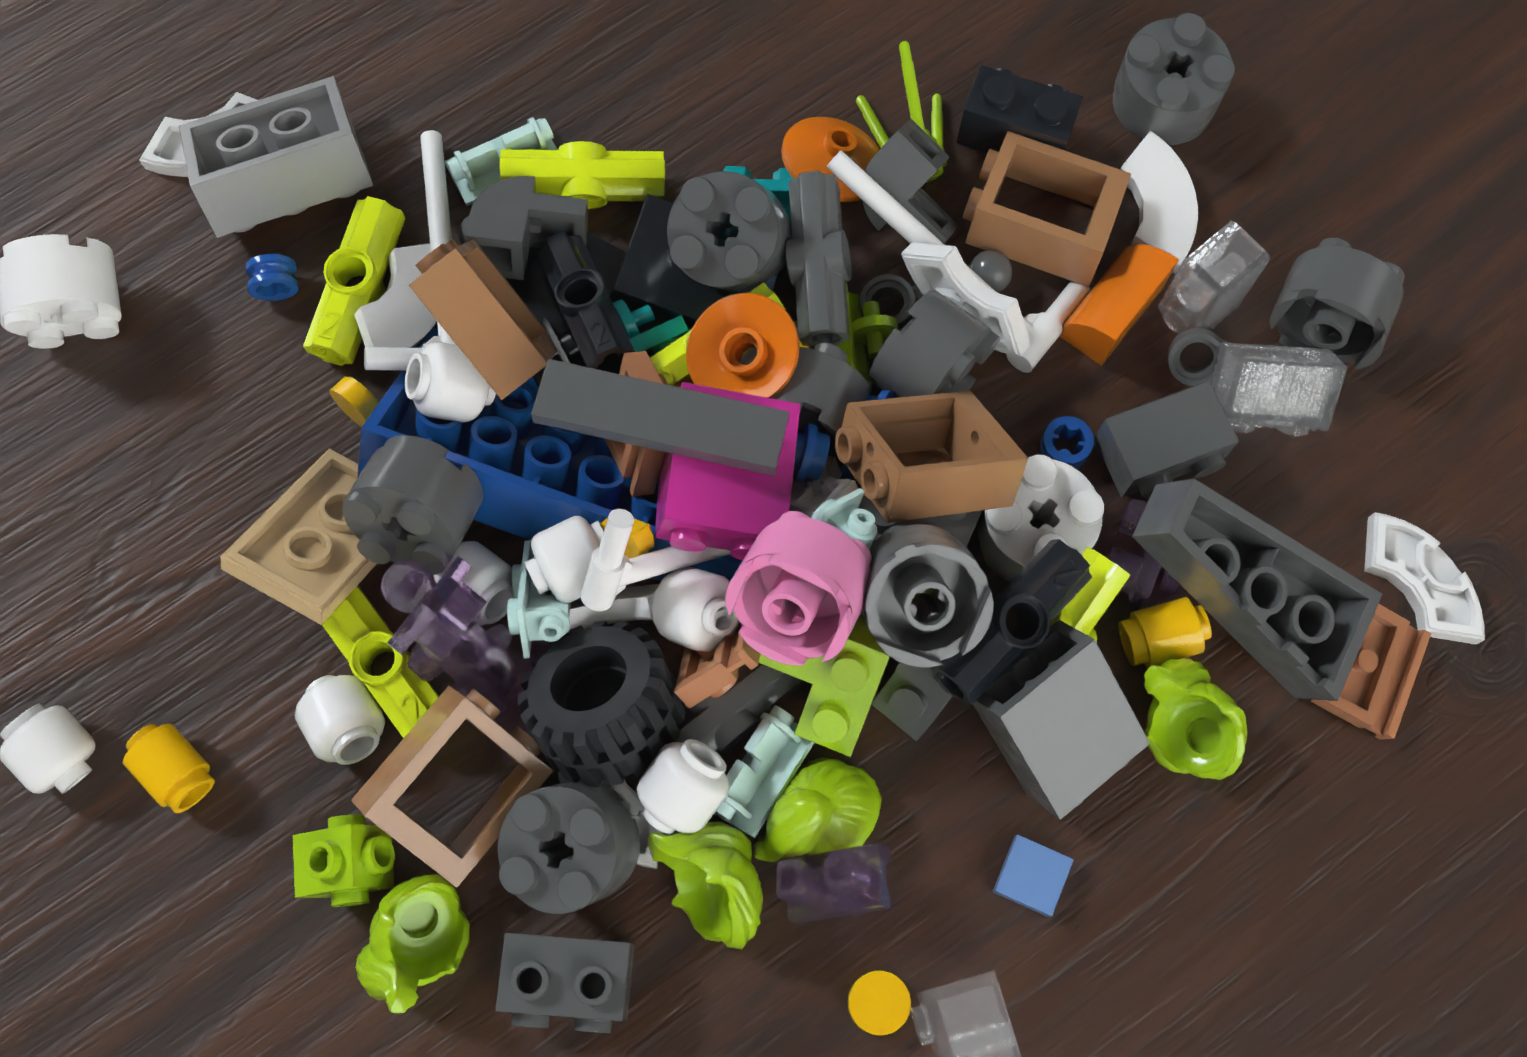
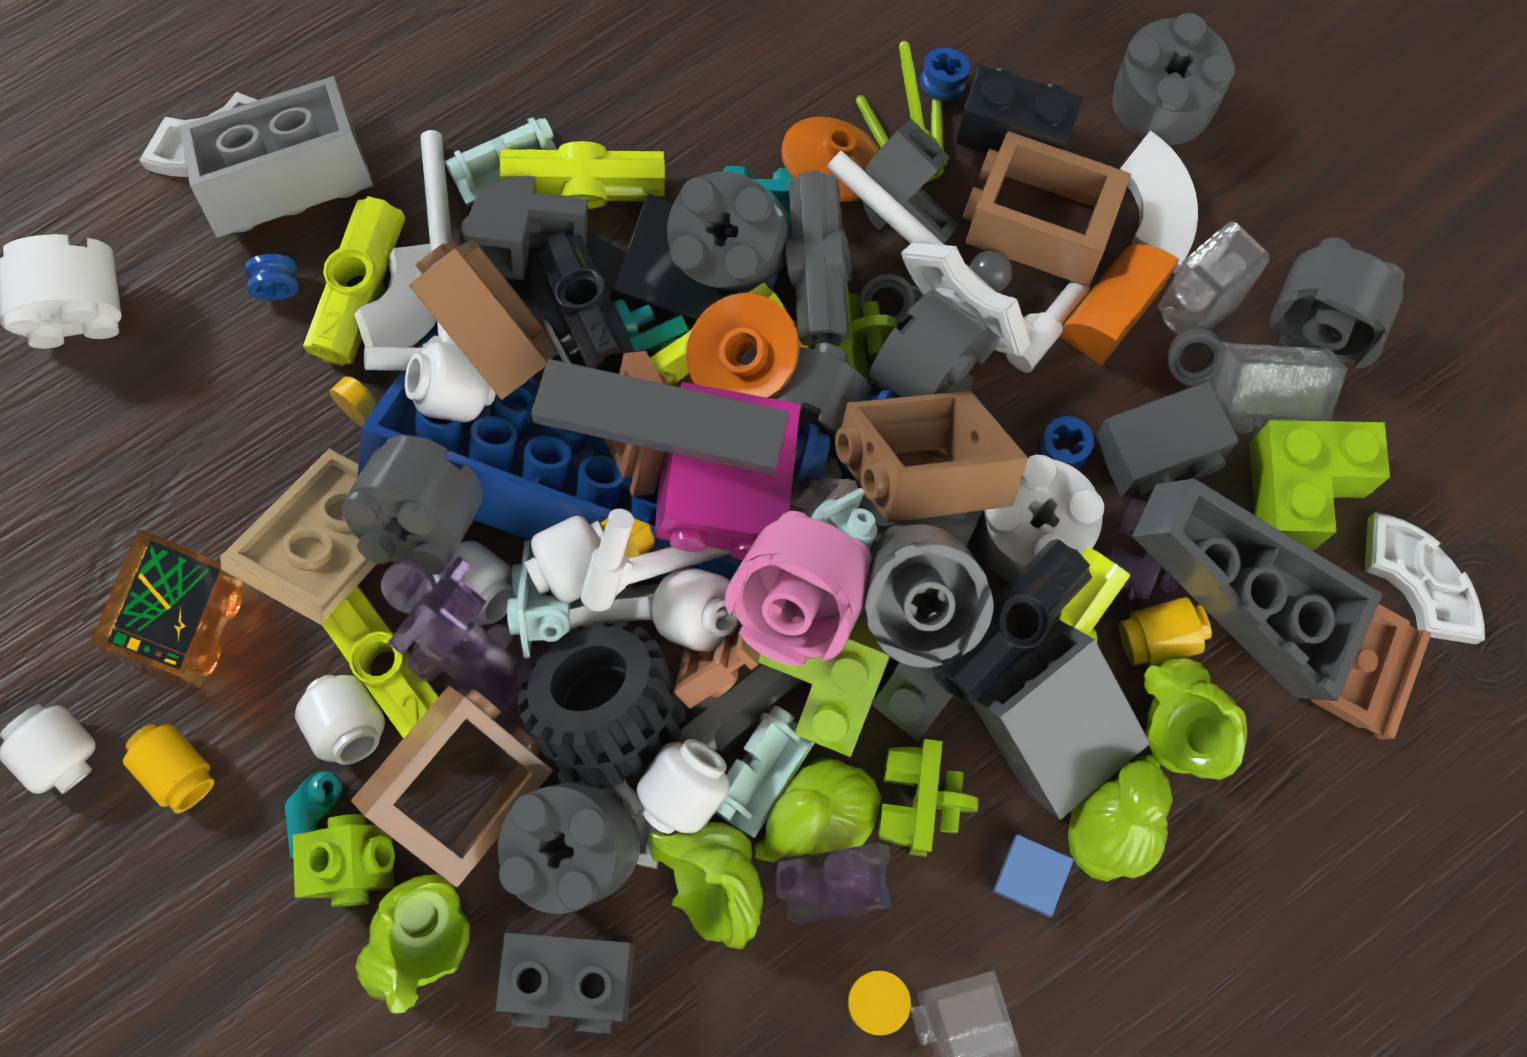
(168, 610): none -> slope
(311, 803): none -> teal arm
(916, 825): none -> lime hips
(945, 74): none -> blue bush
(1123, 823): none -> lime hair
(1307, 465): none -> lime brick

